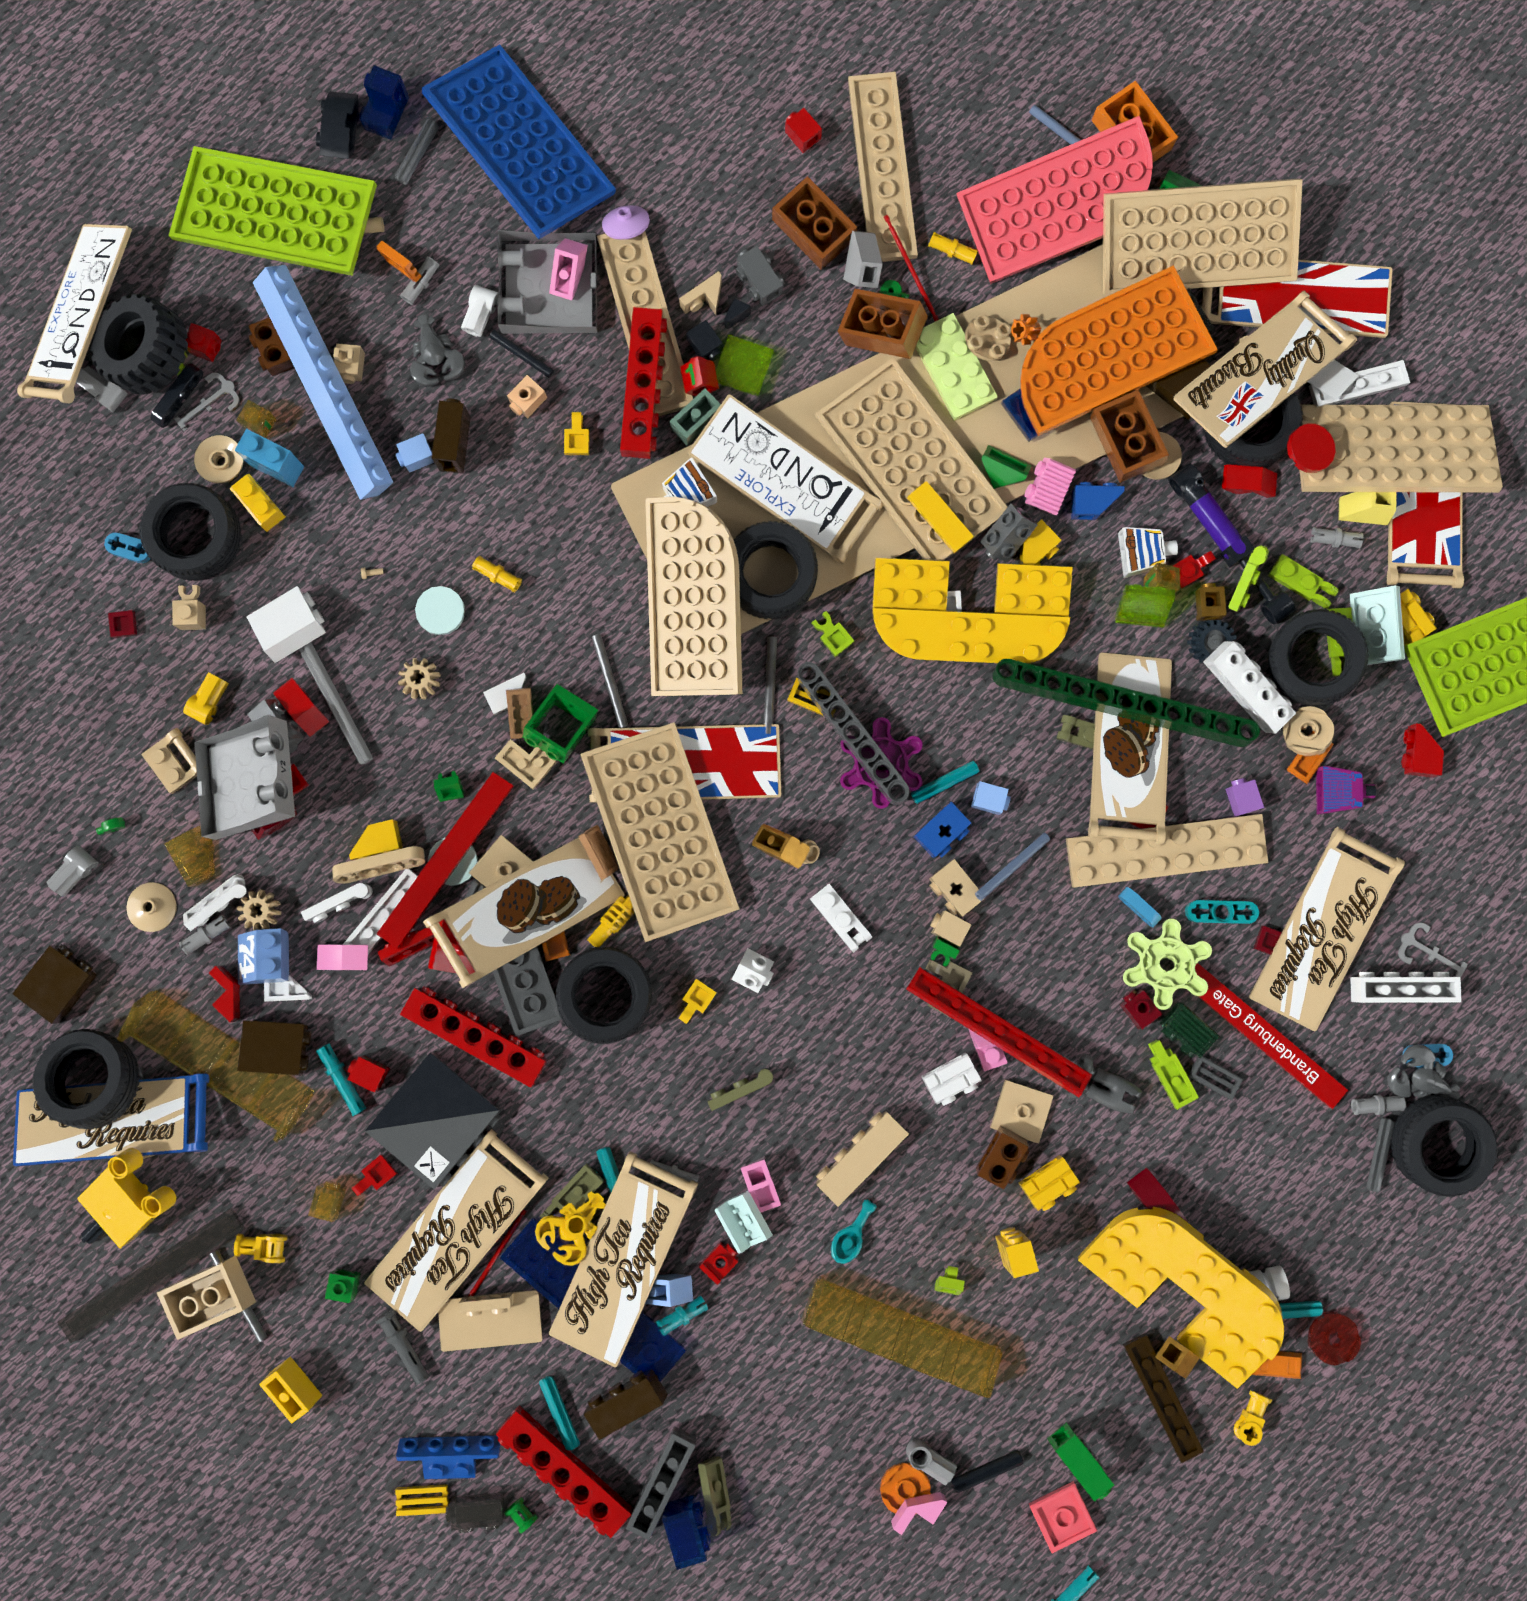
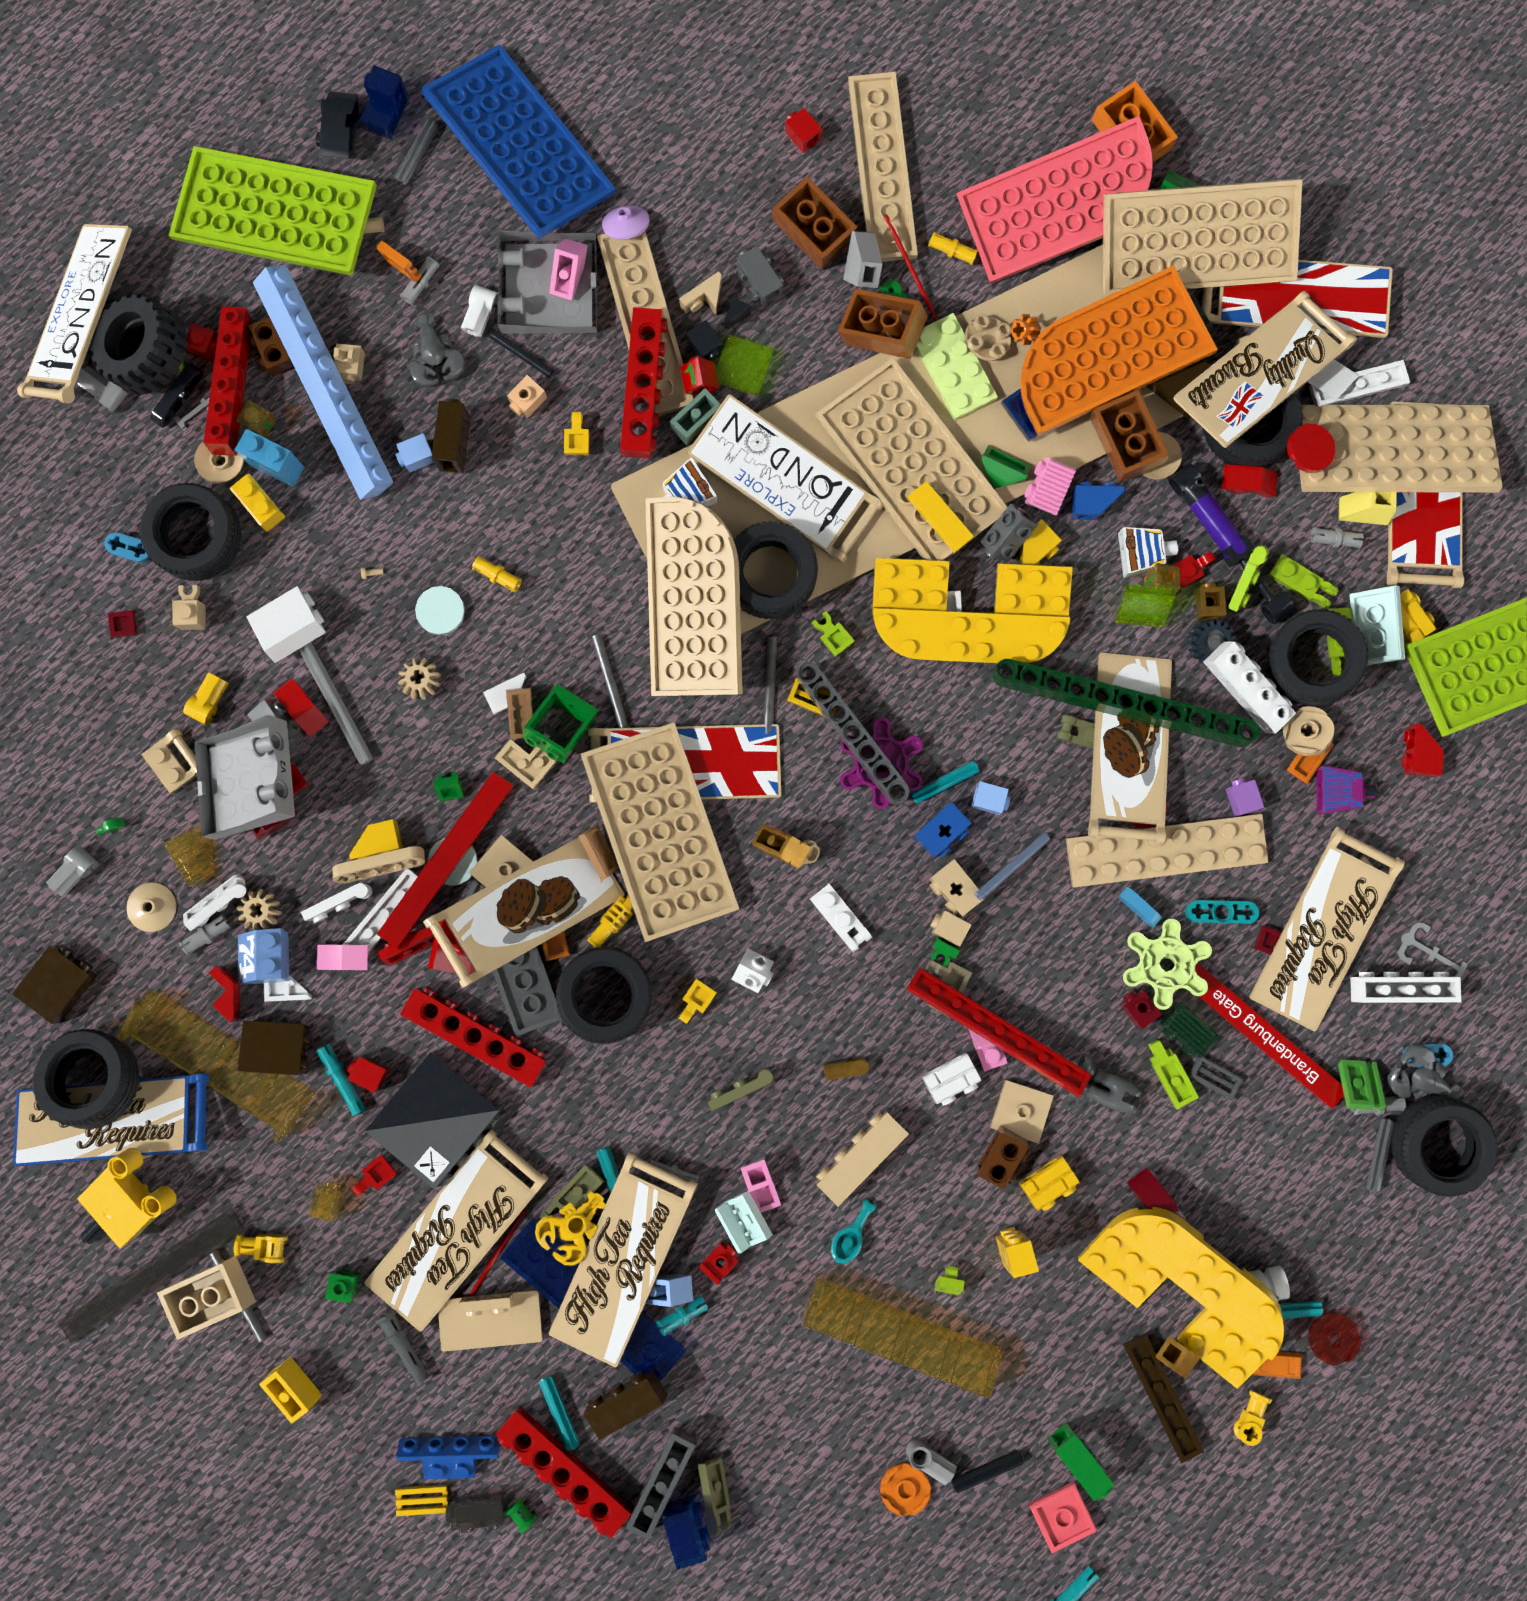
(228, 381): none -> red brick
(845, 1068): none -> pearl gold bar
(926, 1506): bright pink slope -> none
(1053, 125): sand blue piece -> none
(1361, 1085): none -> bright green plate

